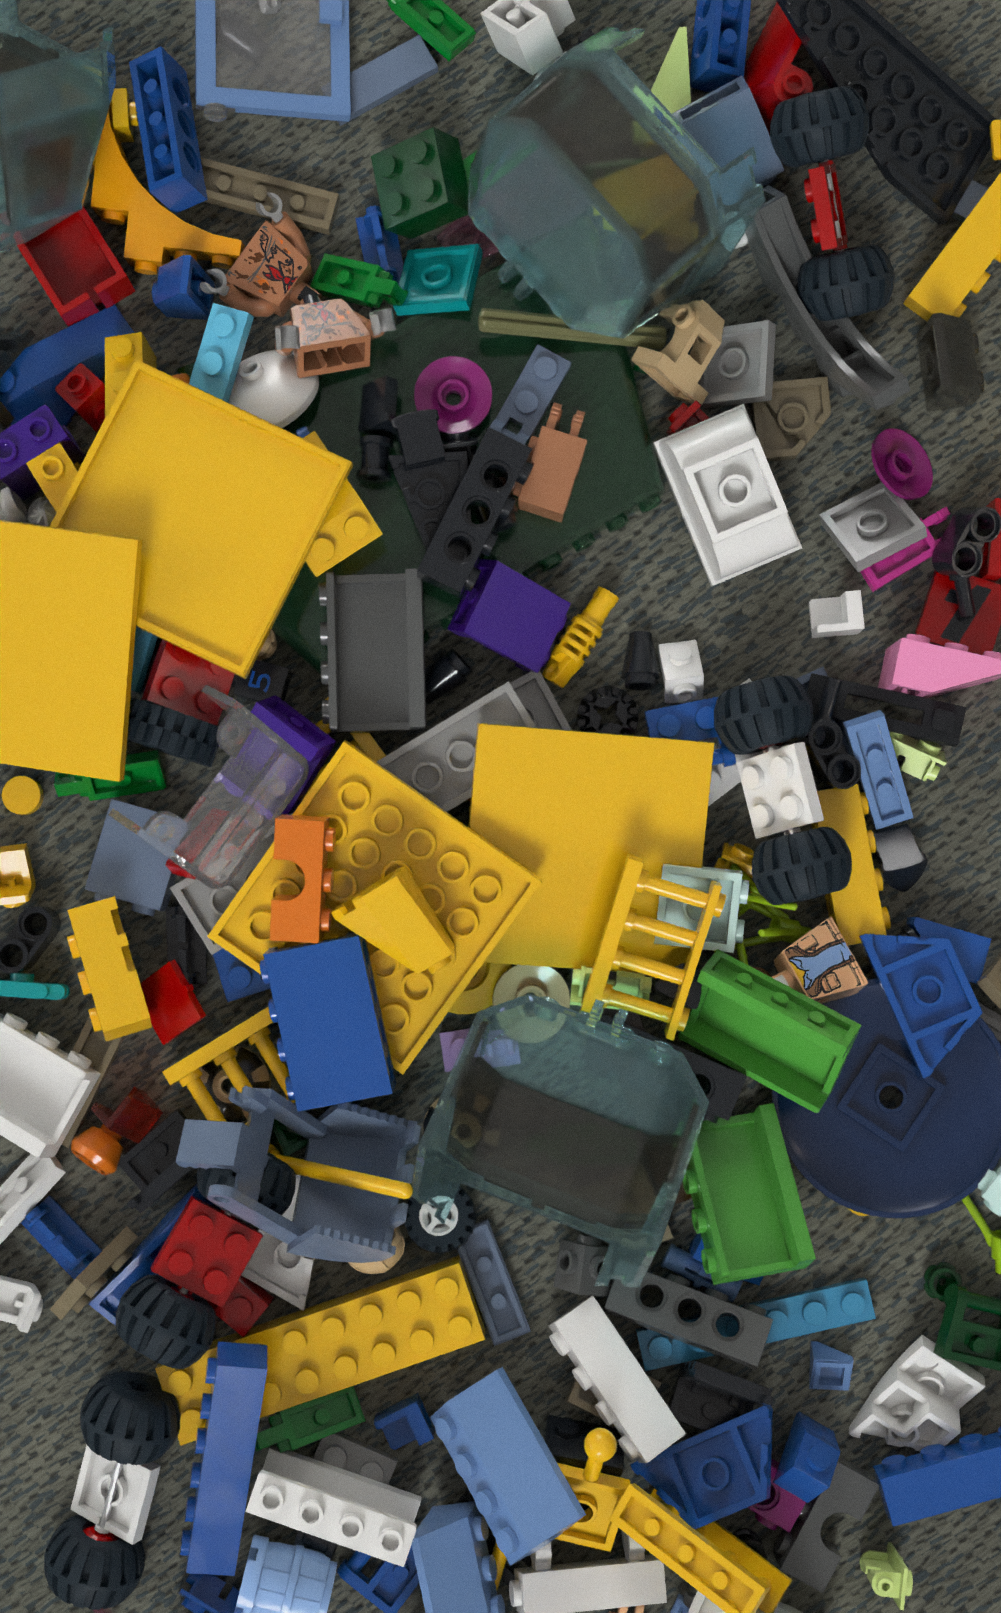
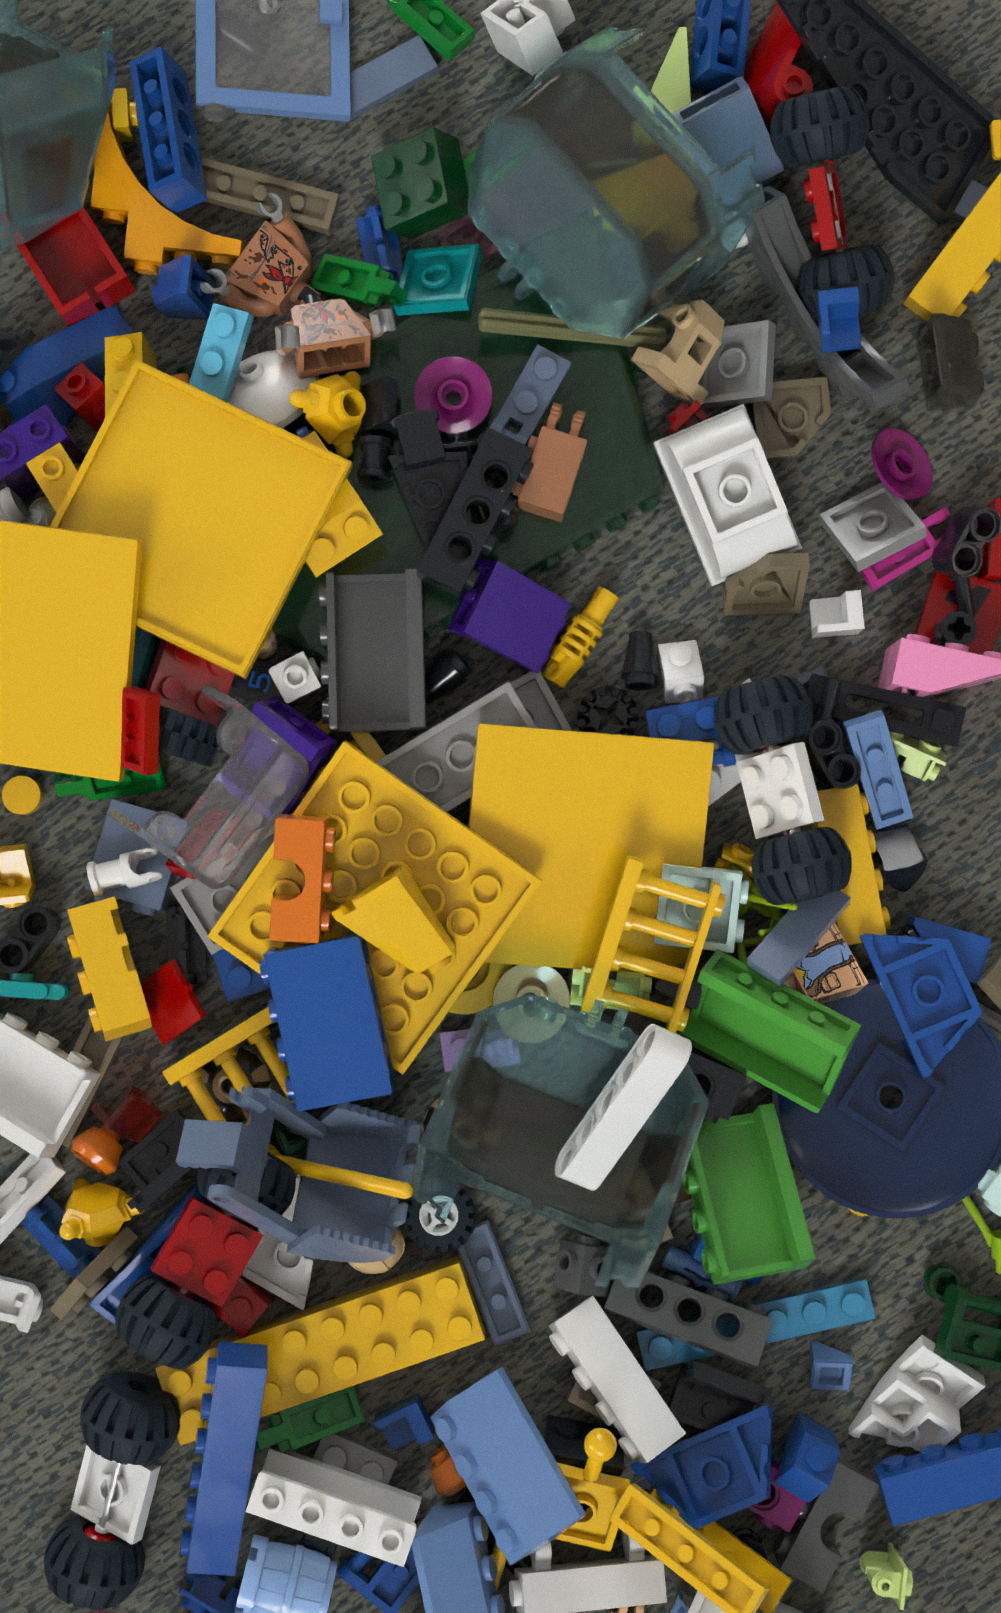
(95, 1213): none -> yellow rock
(120, 872): none -> white piece
(140, 730): none -> red plate
(296, 677): none -> white bracket
(333, 409): none -> yellow rock
(444, 1474): none -> orange cone
(623, 1107): none -> white beam
(768, 586): none -> dark tan plate
(796, 936): none -> sand blue tile
(839, 319): none -> blue panel
(963, 623): none -> black bush

